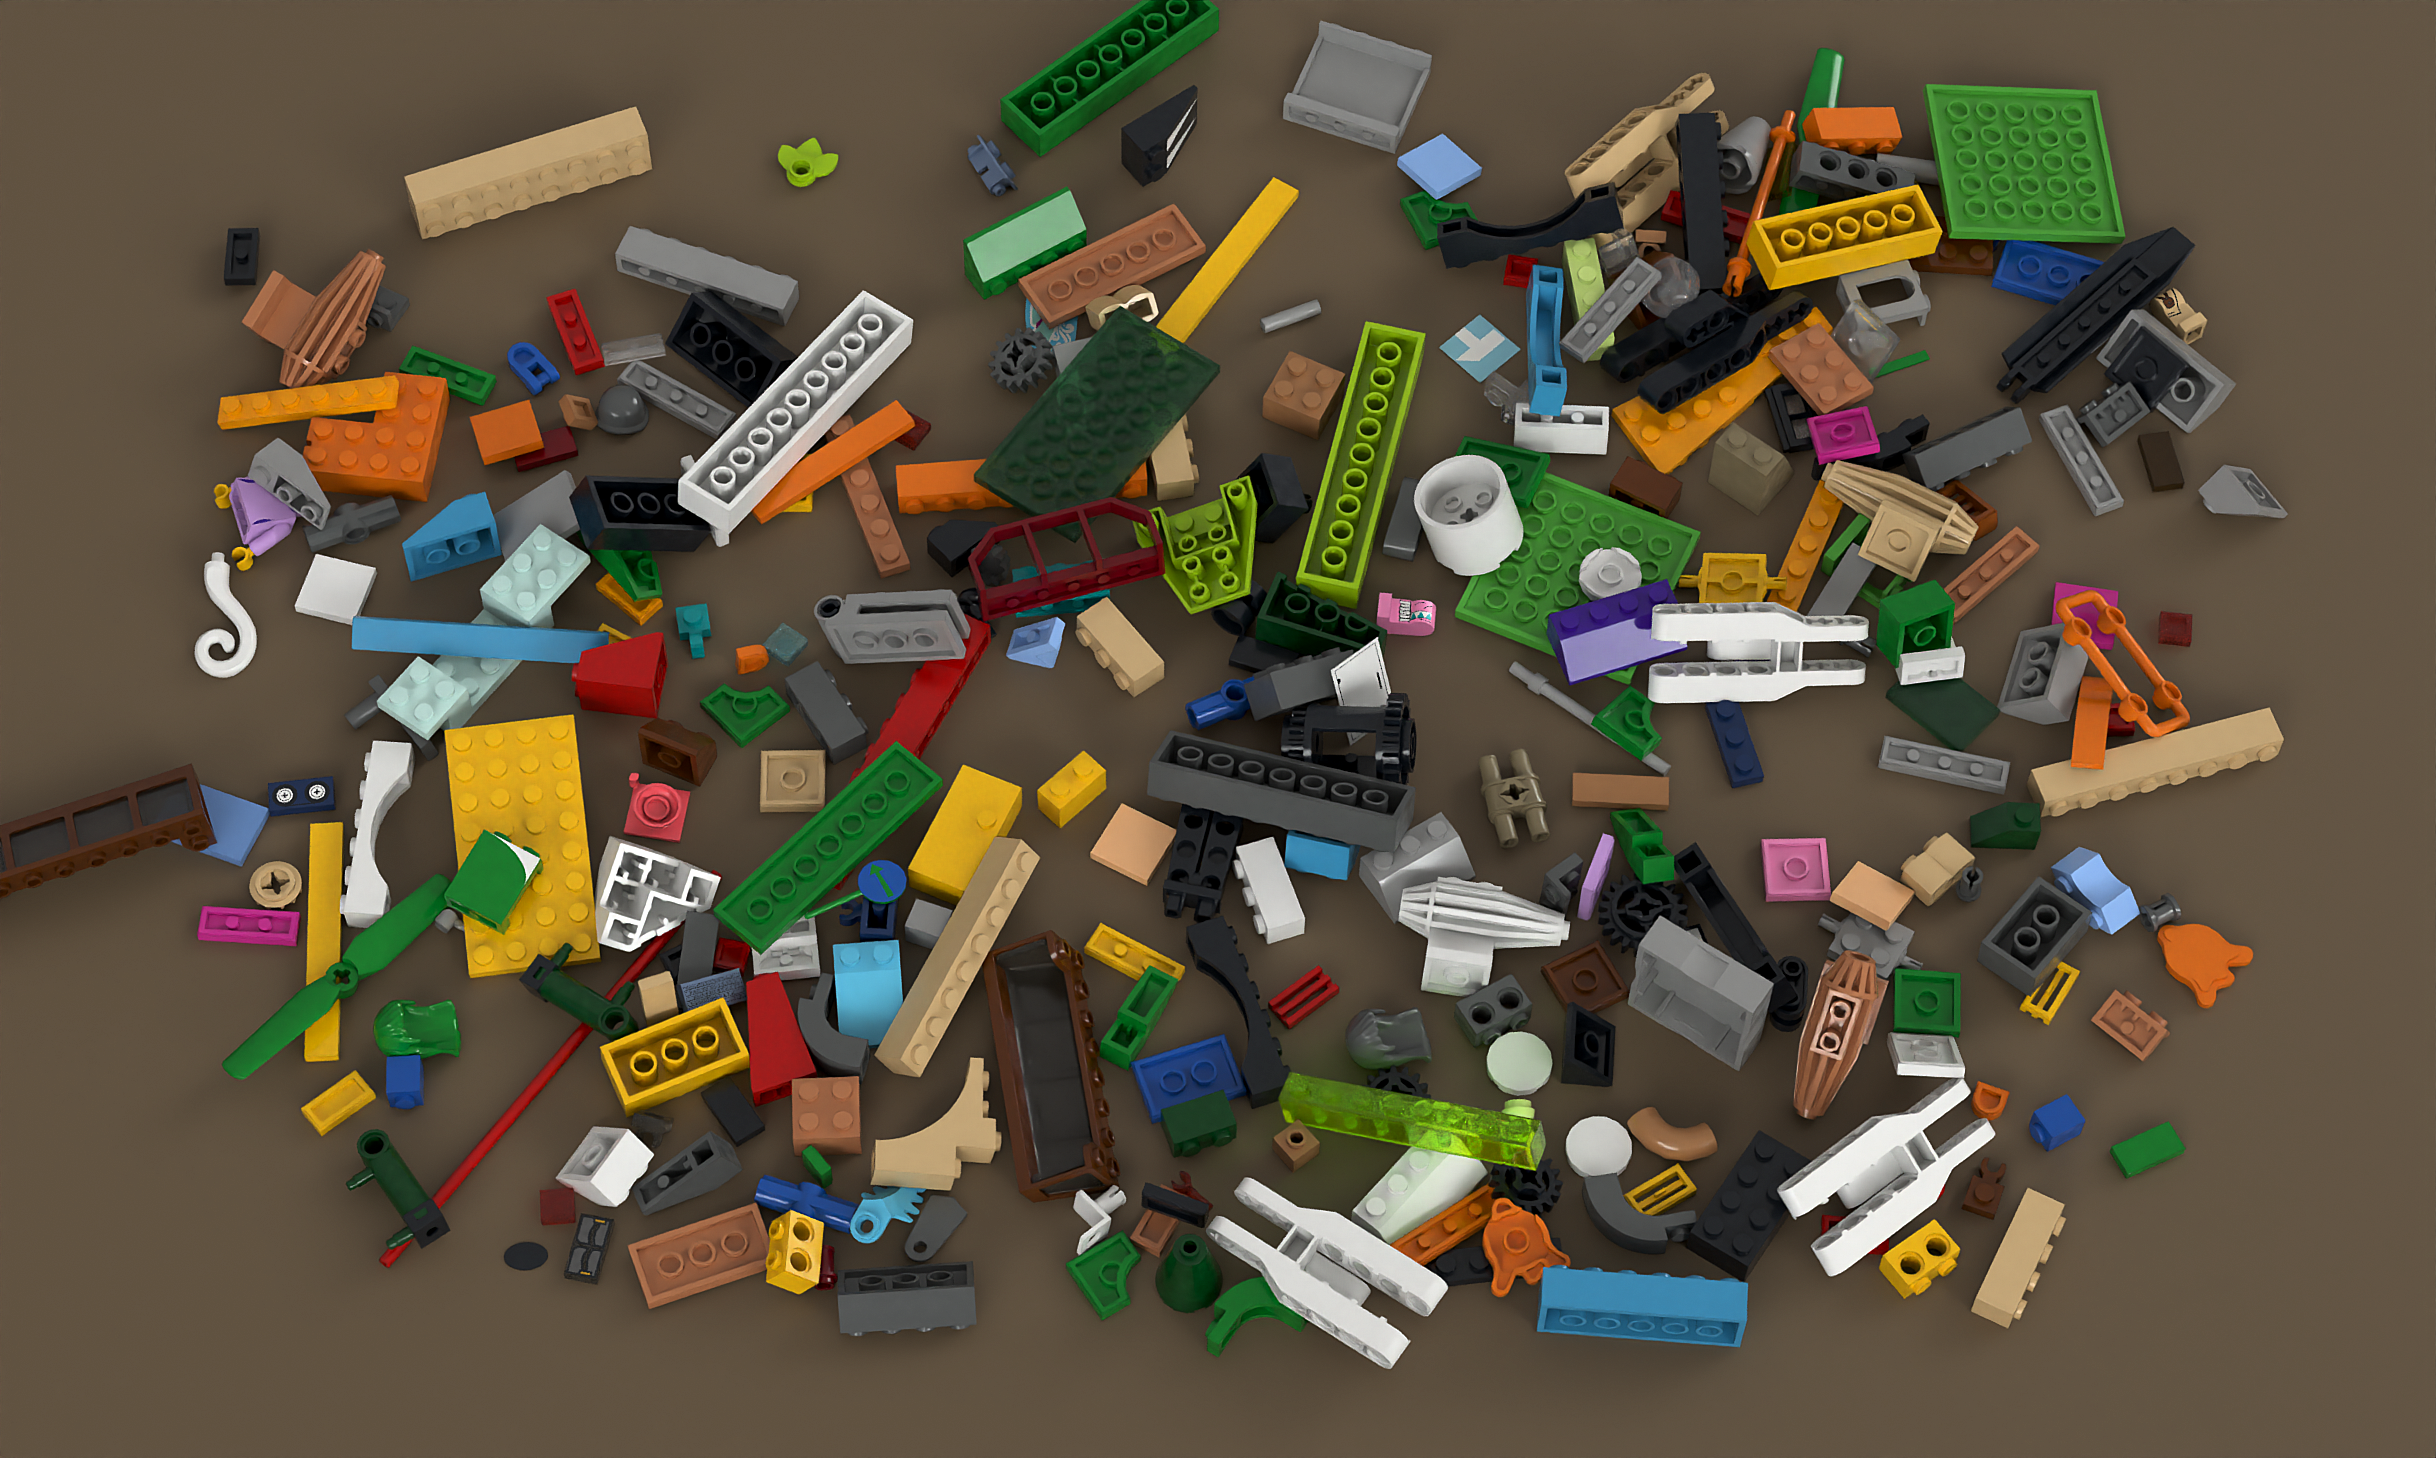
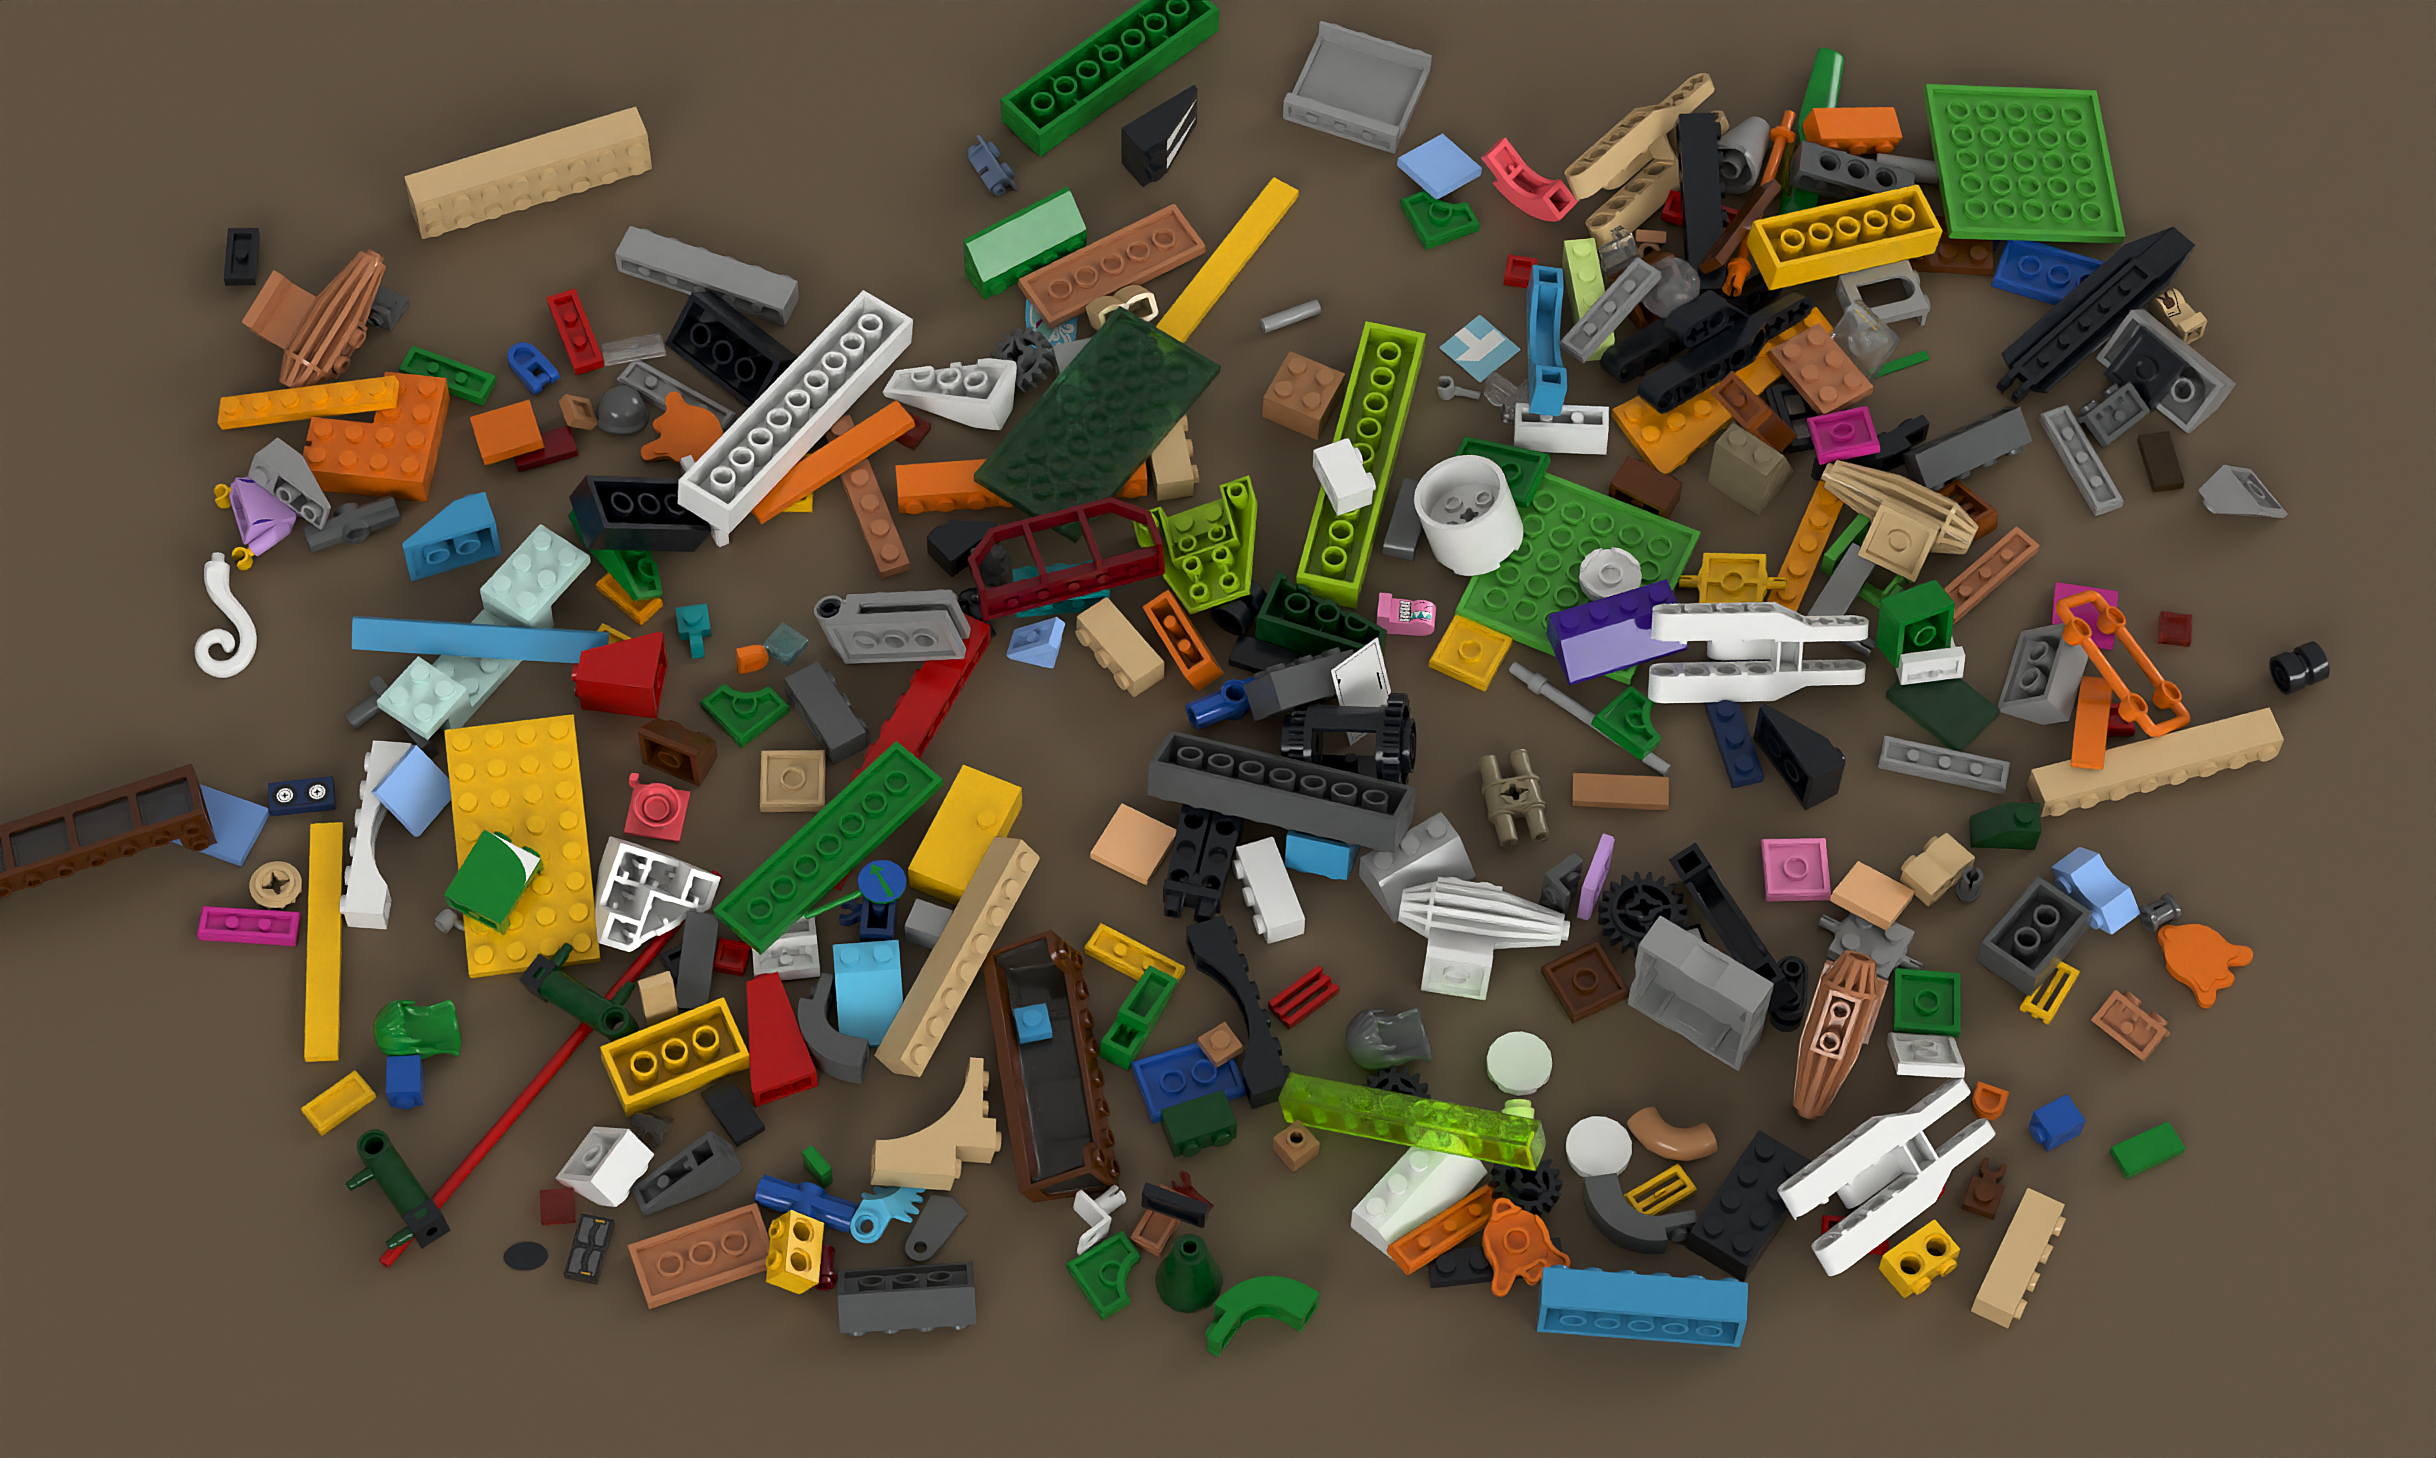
(335, 589): white tile -> none
(365, 956): green piece -> none
(414, 790): none -> light blue tile
(545, 506): light grey tile -> none
(683, 432): none -> orange tile
(708, 989): sand blue tile -> none
(806, 160): lime plate -> none
(827, 1115): nougat brick -> none
(967, 394): none -> white wedge
(1032, 1023): none -> dark azure plate
(1071, 789): yellow brick -> none
(1183, 640): none -> orange brick
(1220, 1044): none -> medium nougat plate
(1277, 495): black brick -> none
(1320, 1287): white beam -> none
(1343, 476): none -> white brick
(1450, 390): none -> light grey hand
(1470, 652): none -> yellow tile
(1472, 241): black arch -> none
(1488, 1005): dark grey brick -> none
(1525, 188): none -> coral arch
(1587, 1048): black slope -> none
(1643, 845): green slope -> none
(1739, 226): none -> reddish brown tile
(1753, 412): none -> dark orange panel
(1800, 756): none -> black slope
(2301, 667): none -> black wheel

